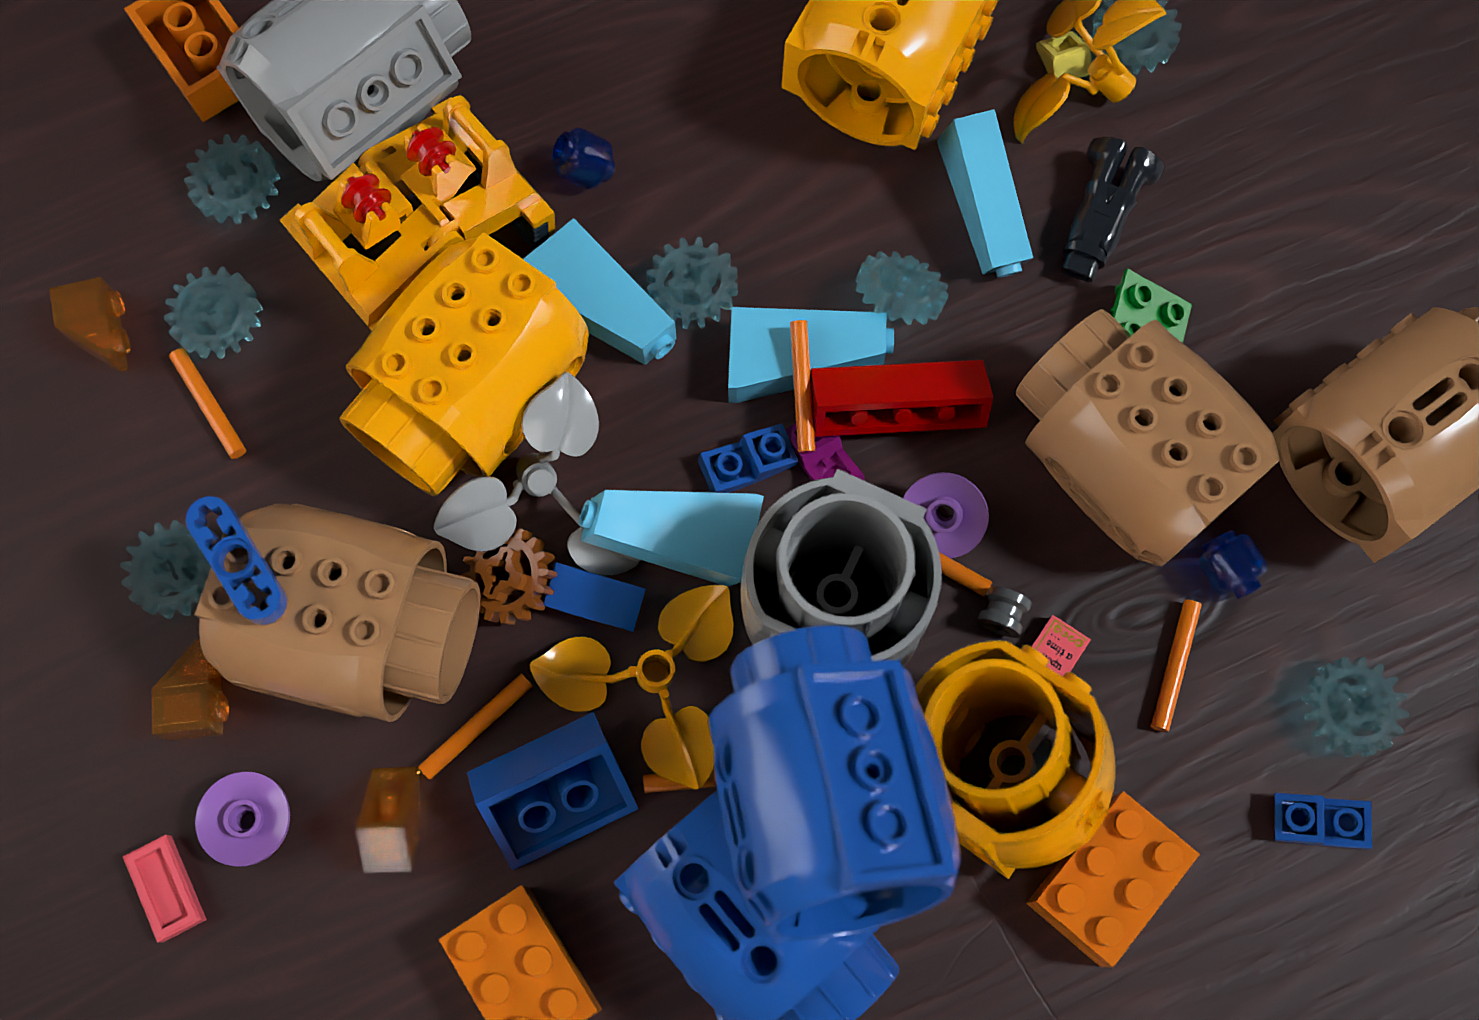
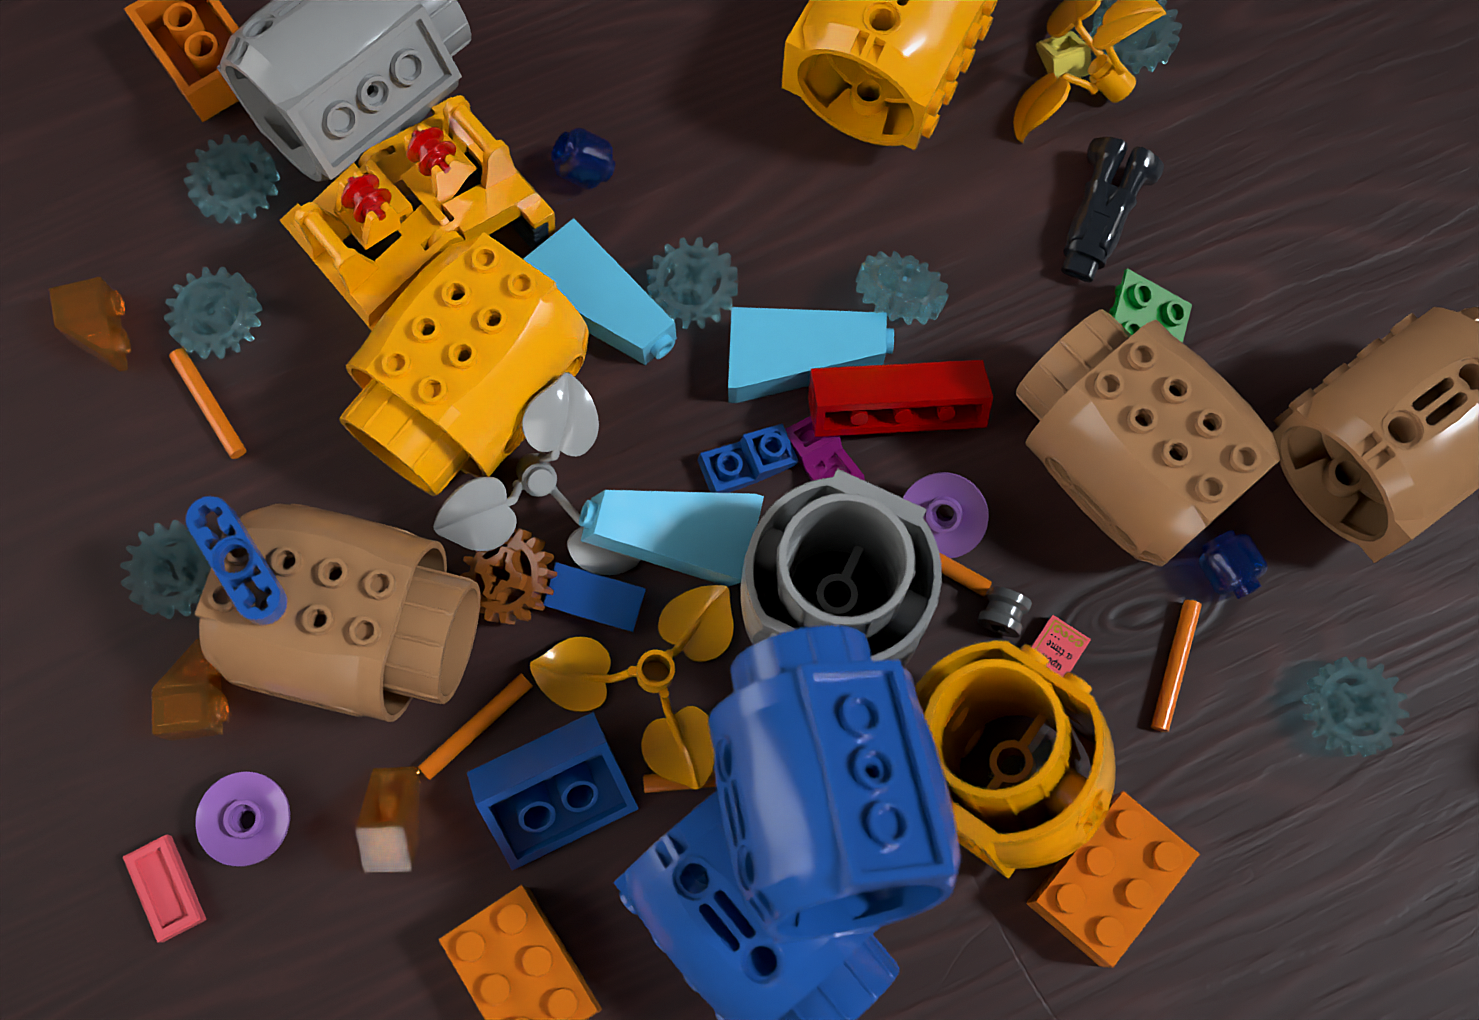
(802, 386): orange bar -> none
(986, 192): medium azure slope -> none
(1322, 821): blue slope -> none

